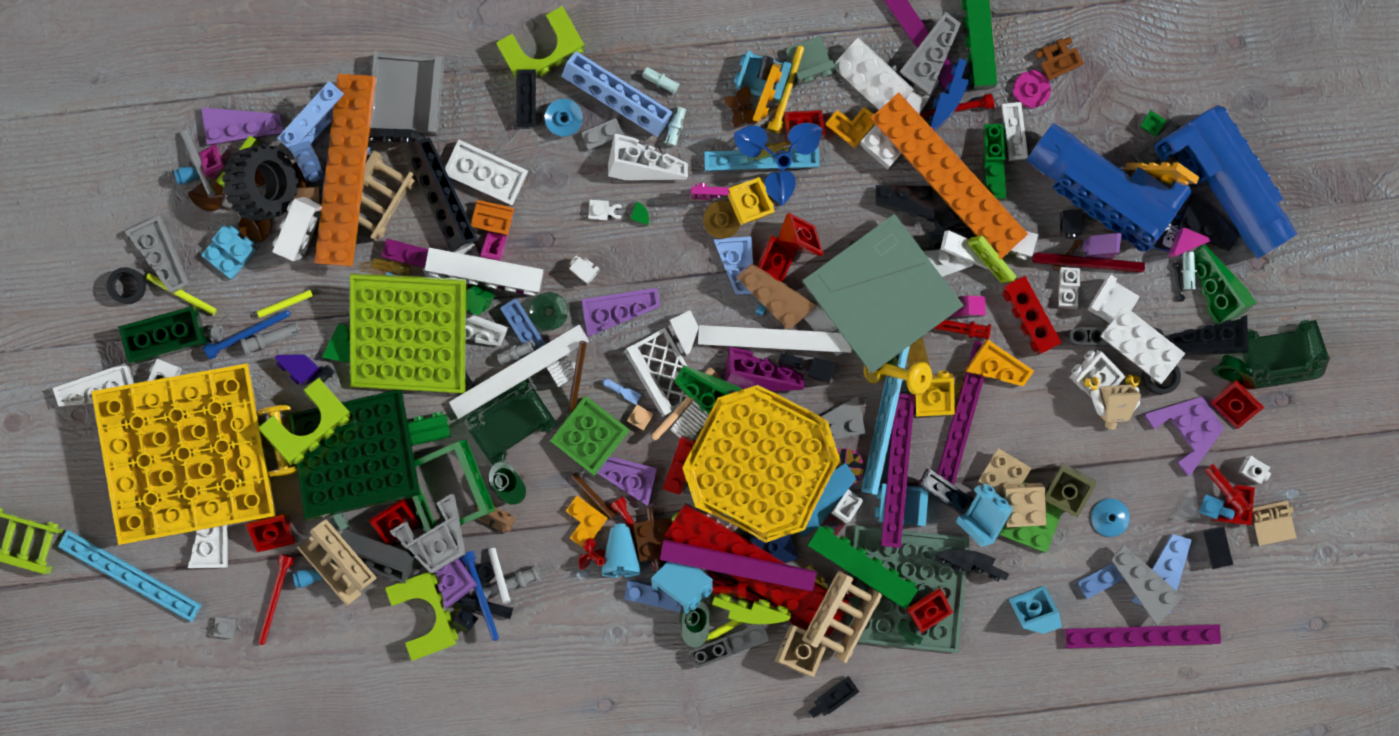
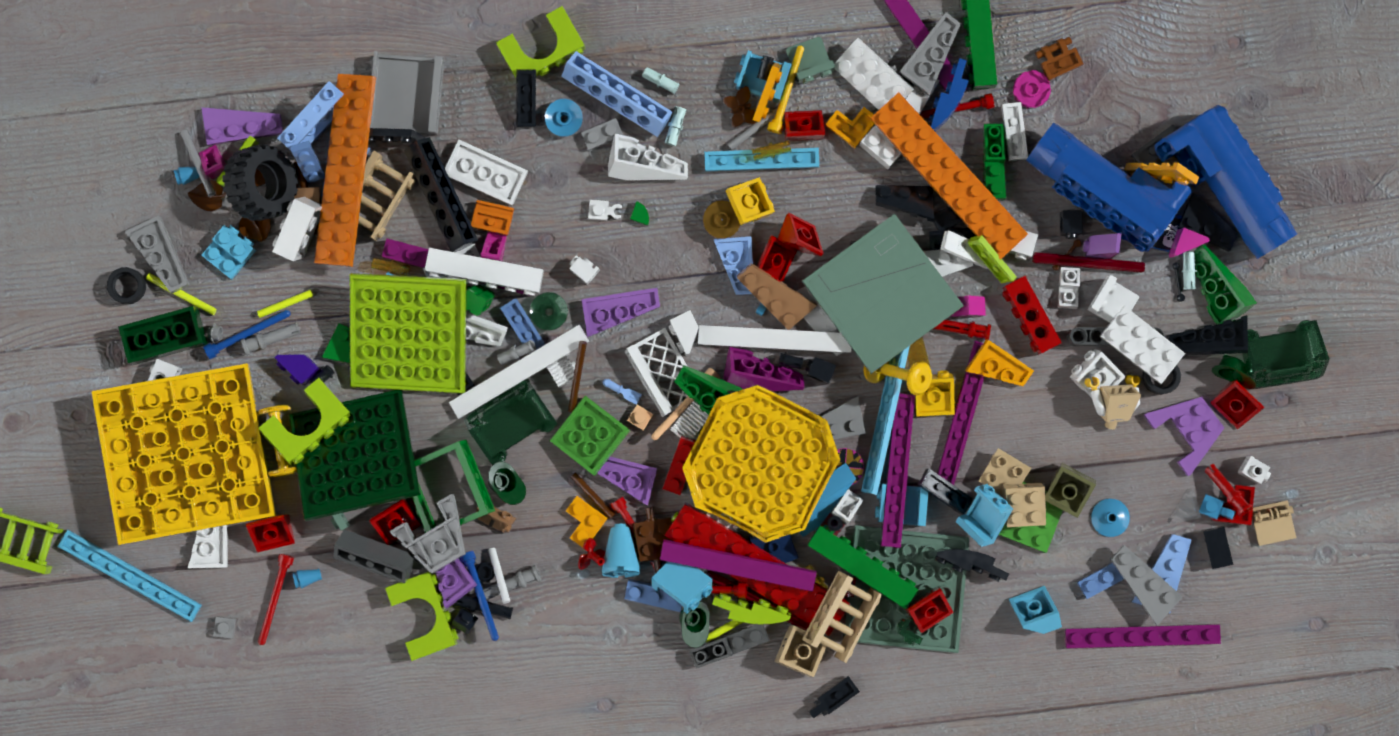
(79, 391): white wing -> none
(345, 558): tan fence -> none
(429, 429): green brick -> none
(702, 192): dark pink wing -> none
(779, 184): blue plant -> none
(830, 523): none -> black pin
(1152, 123): green plate -> none

